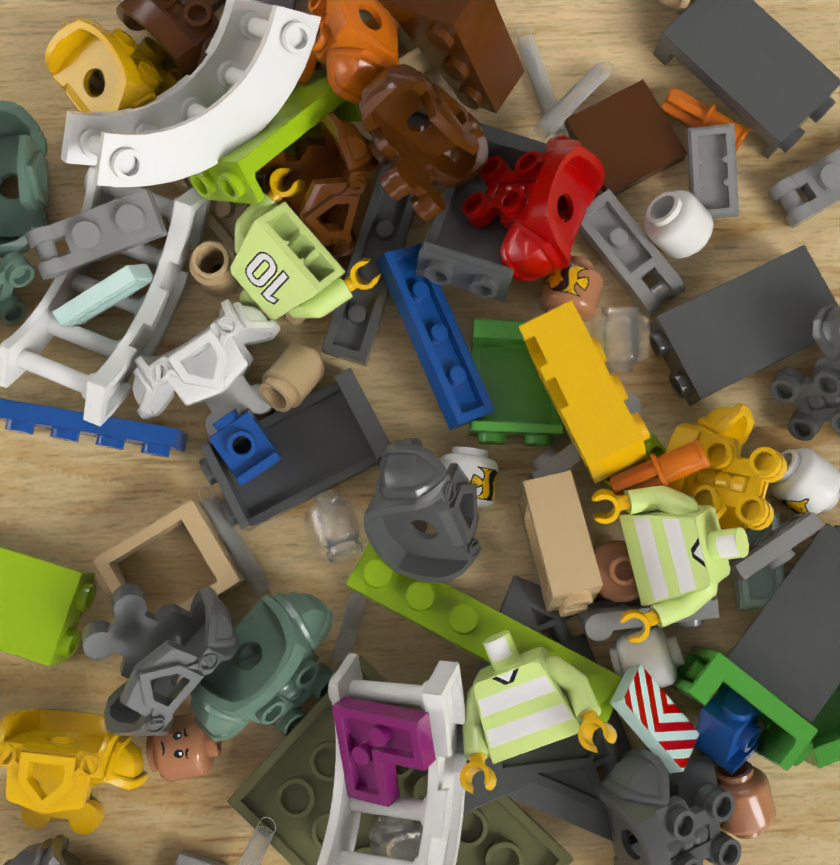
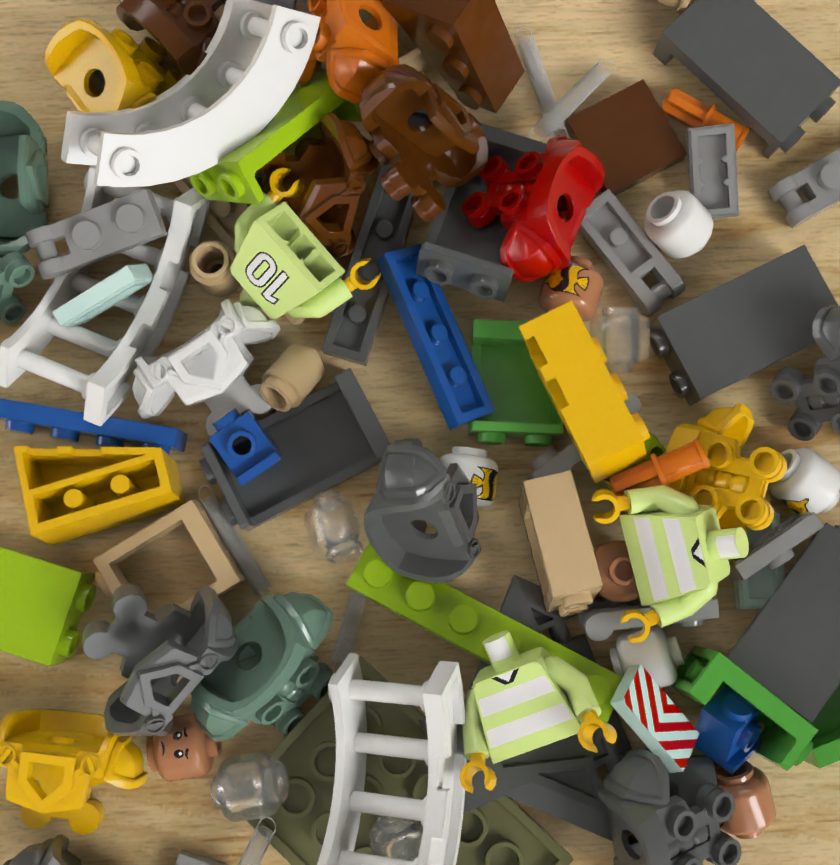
(93, 490): none -> yellow wedge
(250, 786): none -> clear head
(374, 740): magenta plate -> none

